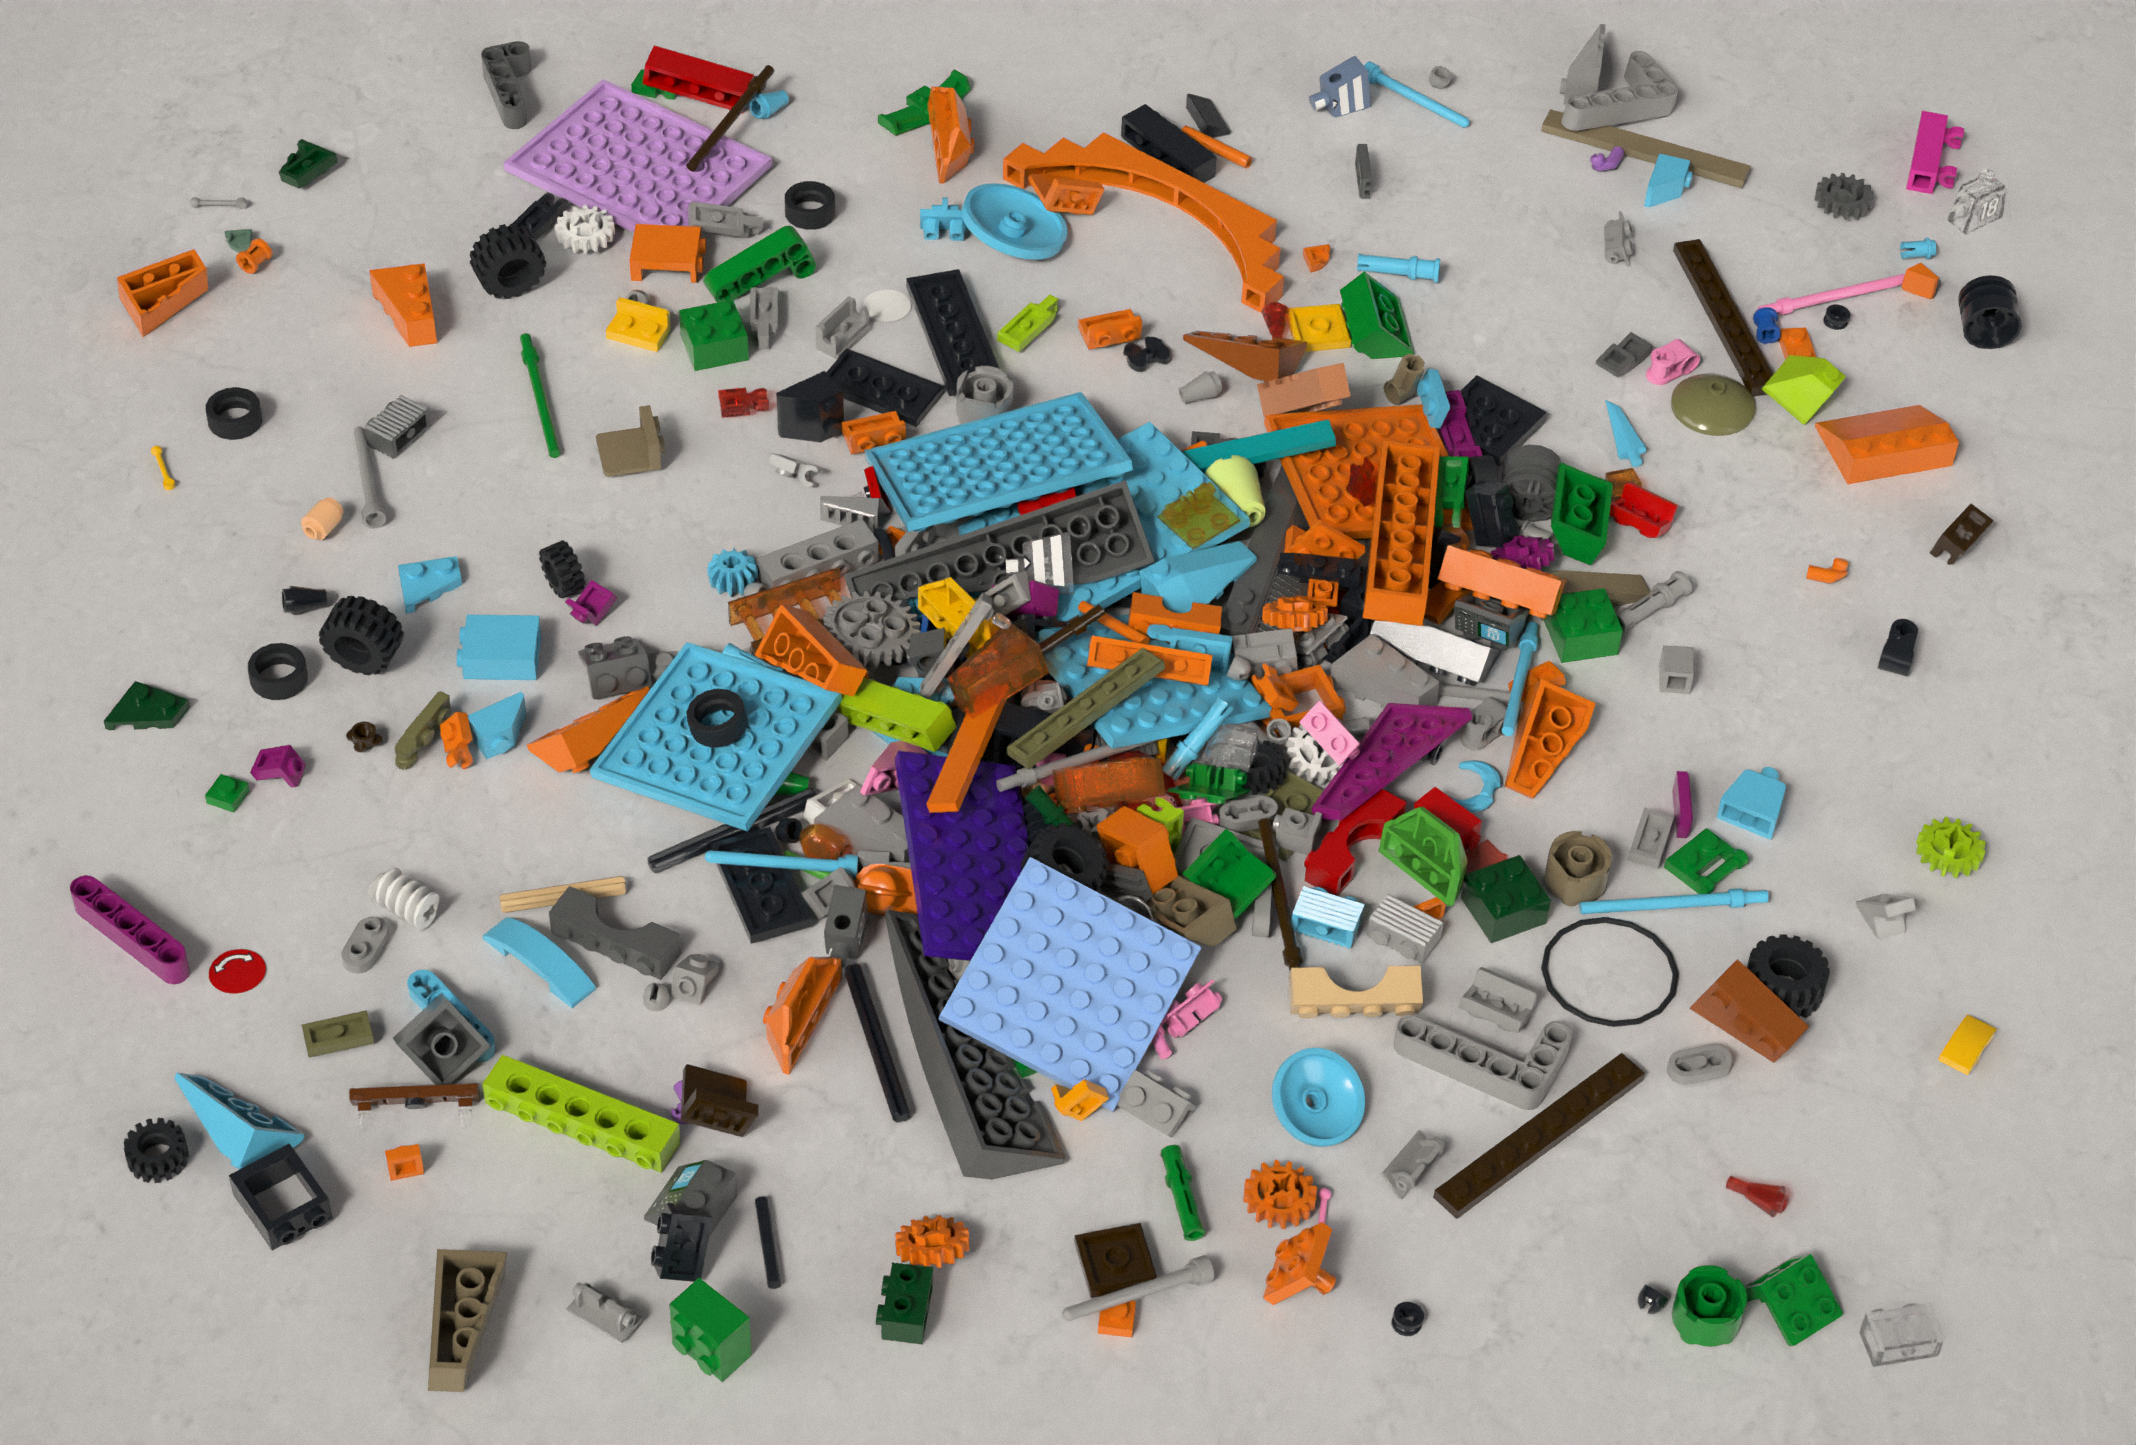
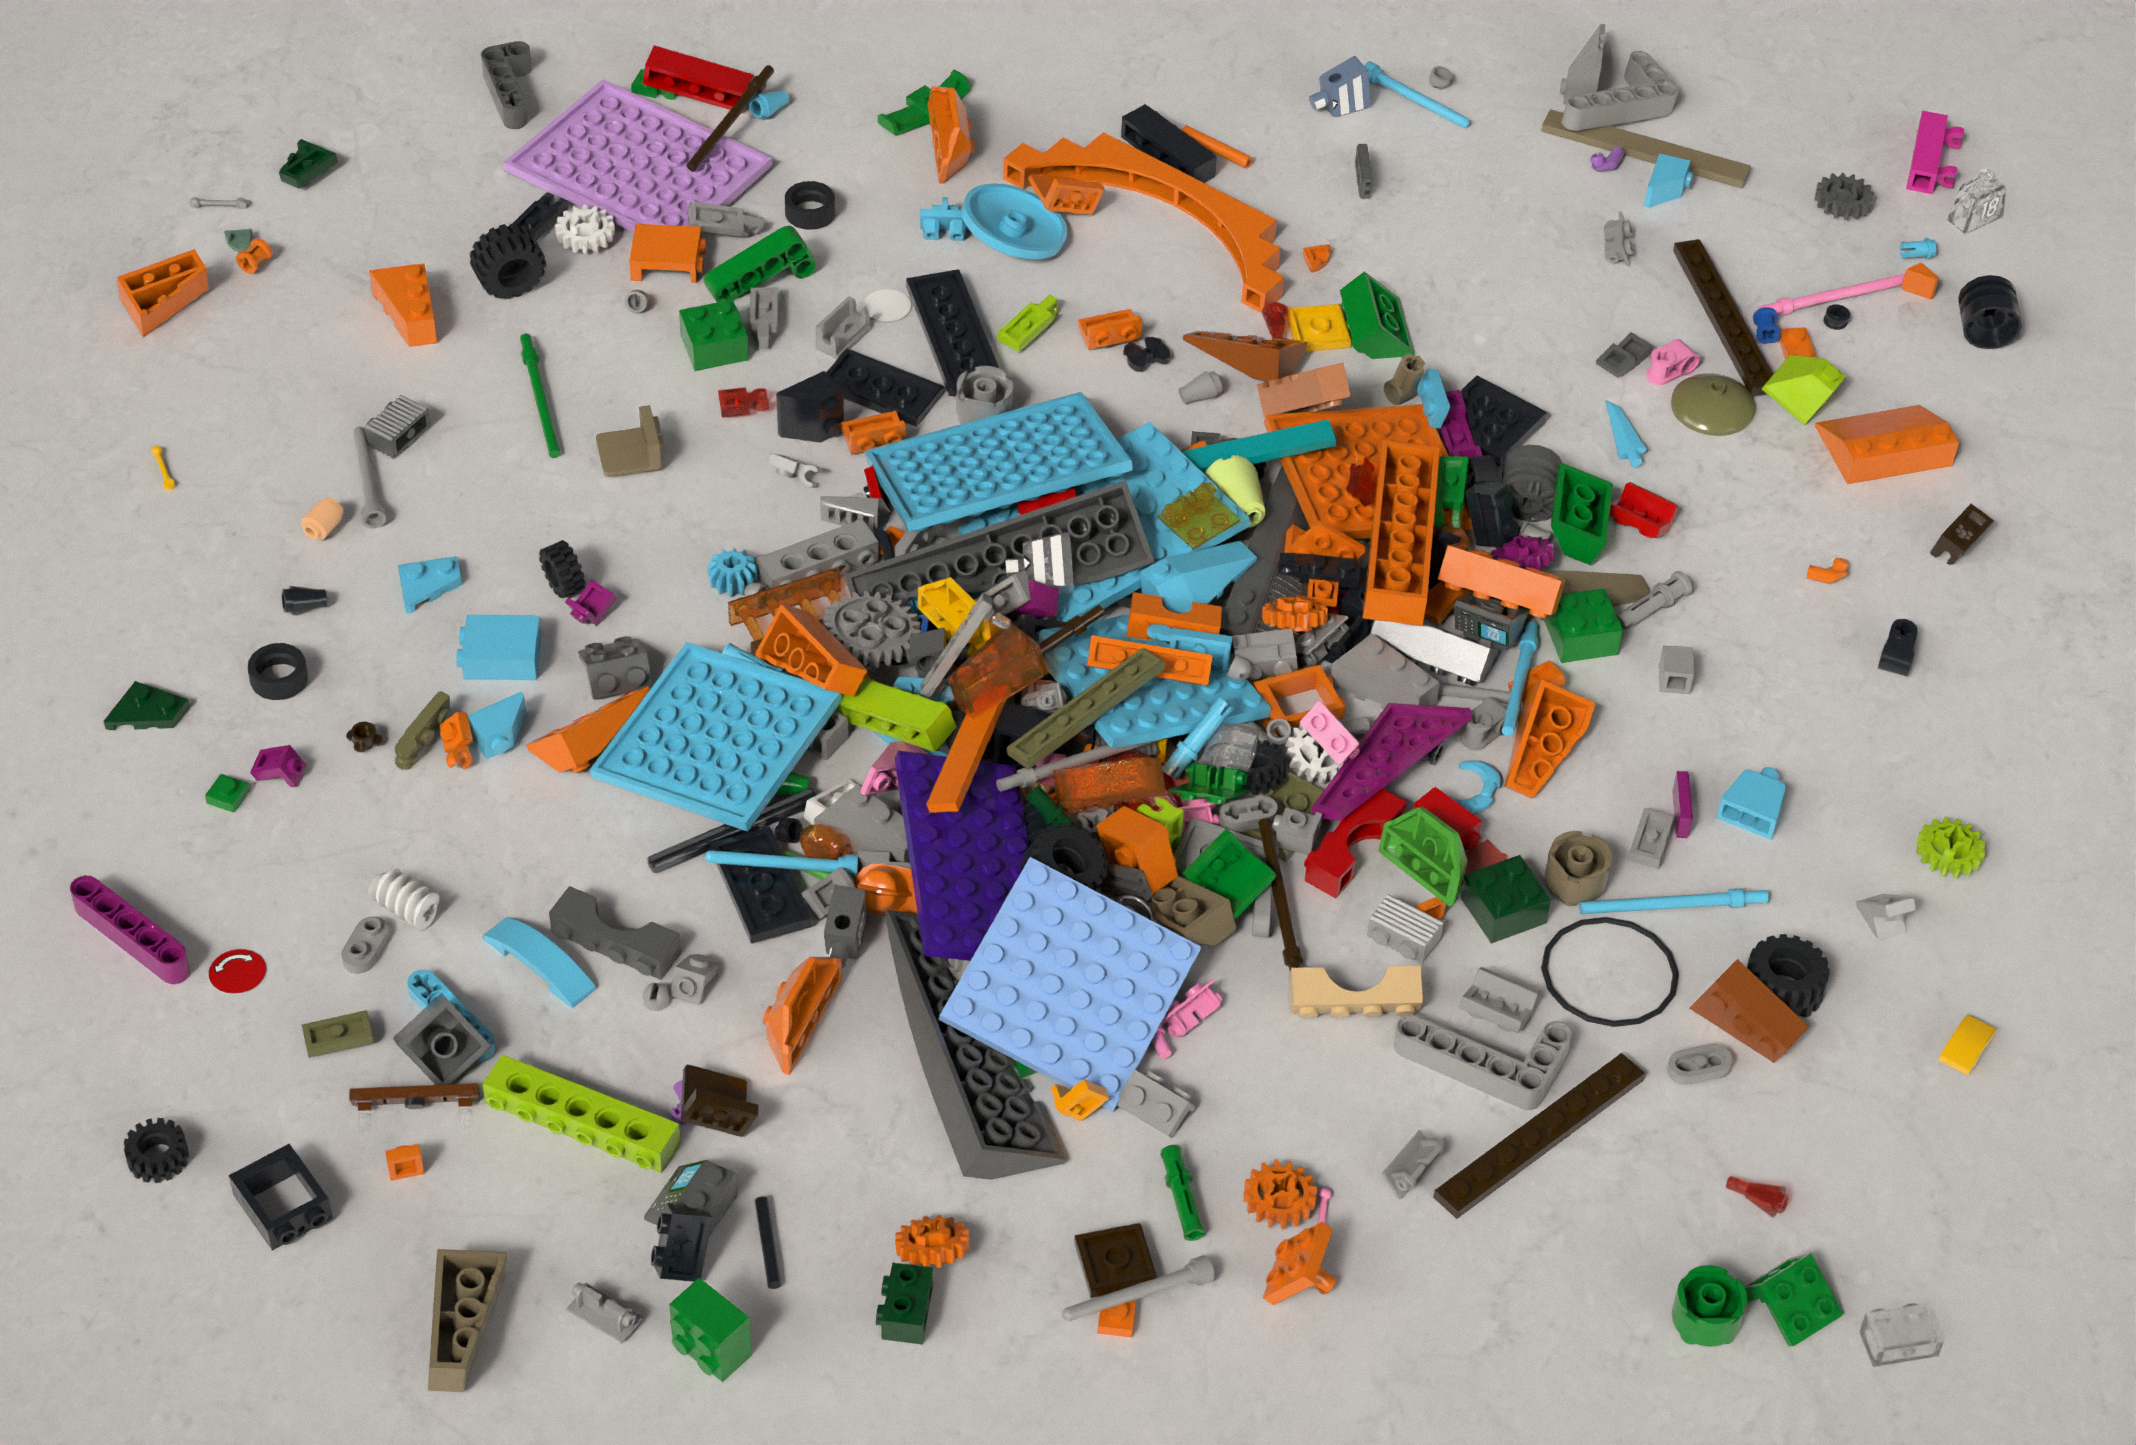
(229, 399): black tyre -> none
(235, 1124): medium azure wedge -> none
(361, 635): black tyre -> none
(550, 895): tan axle -> none
(639, 324): yellow bracket -> none
(659, 662): light grey plate -> none
(713, 701): black tyre -> none
(877, 1043): black axle -> none
(1116, 625): orange bar -> none
(1206, 116): black slope -> none
(1276, 692): orange plate -> none
(1327, 916): brick -> none
(1334, 1093): medium azure dish -> none
(1407, 1327): black bush -> none
(1411, 267): medium azure pin -> none
(1620, 478): clear orange plate -> none
(1652, 1297): black hinge -> none
(1699, 856): green plate -> none

